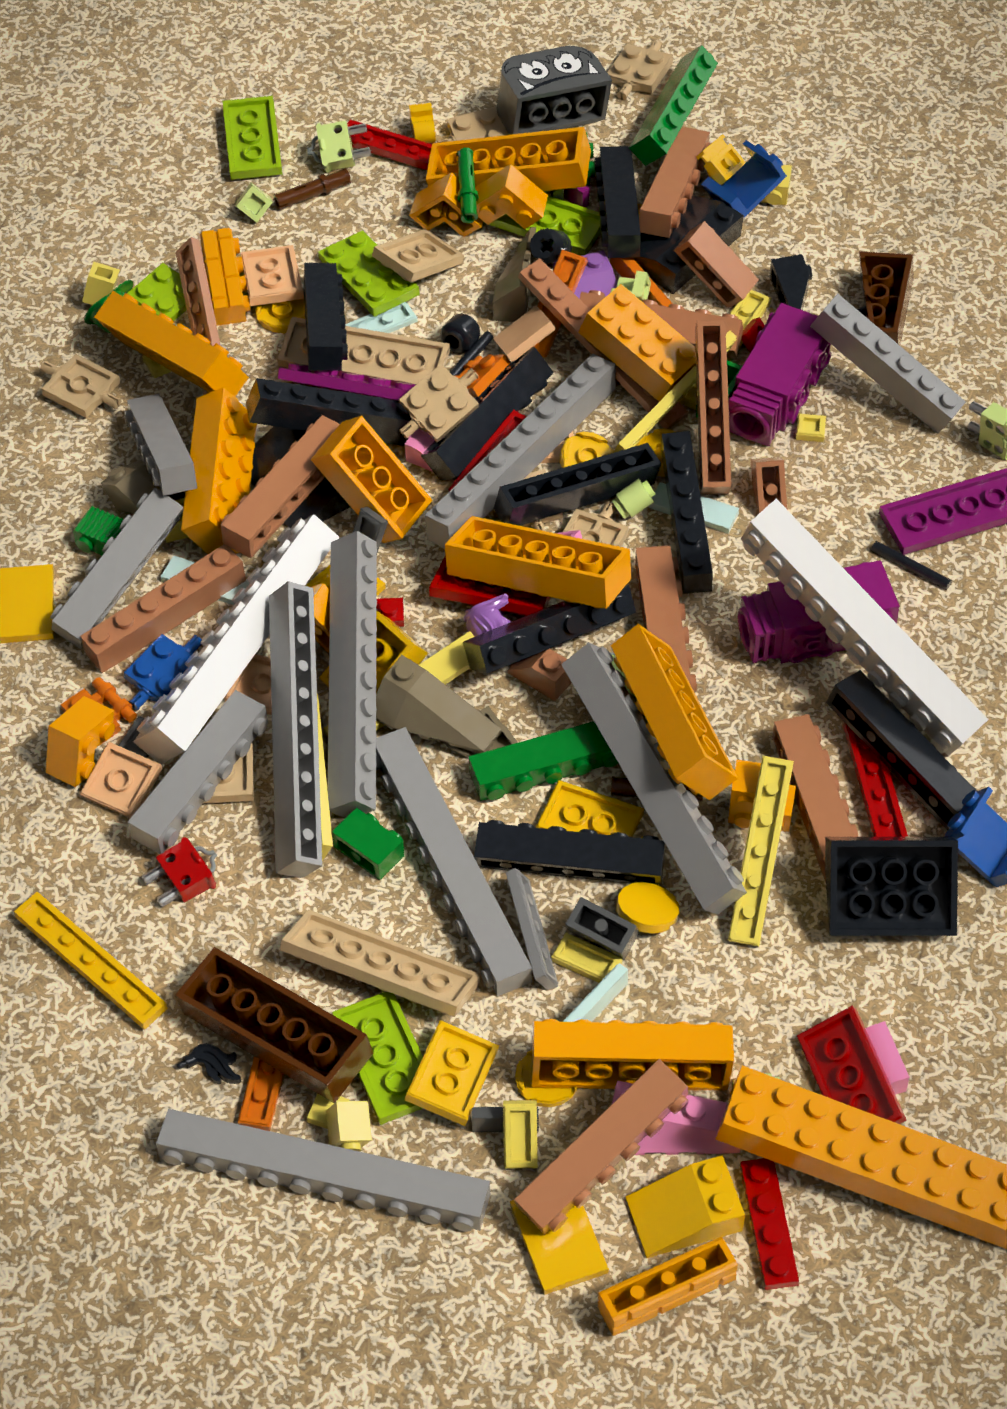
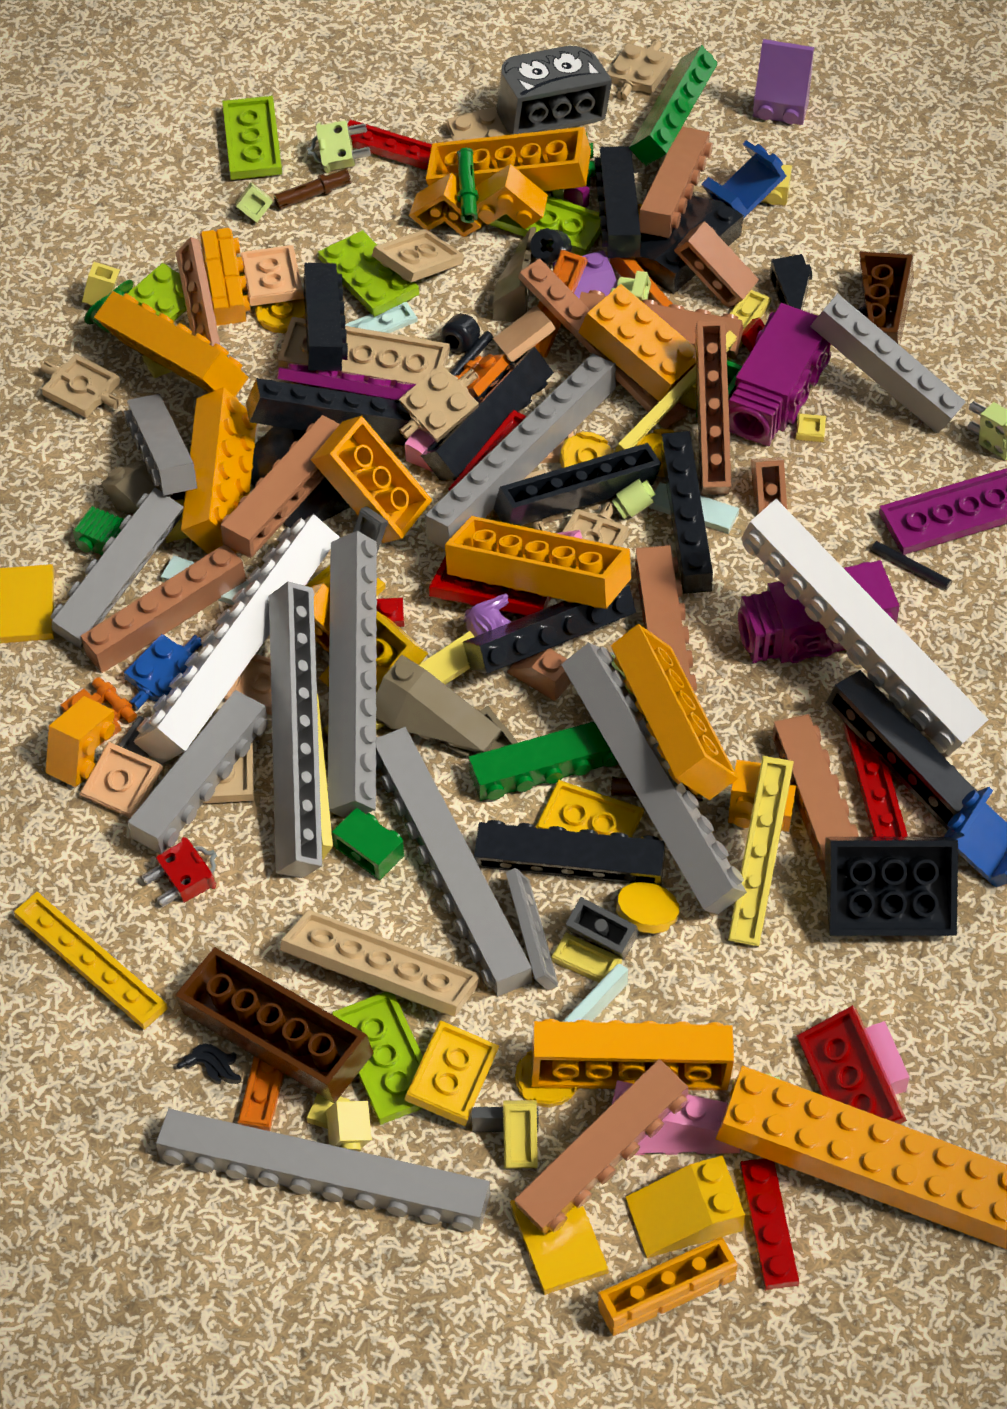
(422, 122): yellow leg -> none
(721, 160): yellow plate -> none
(783, 82): none -> medium lavender slope

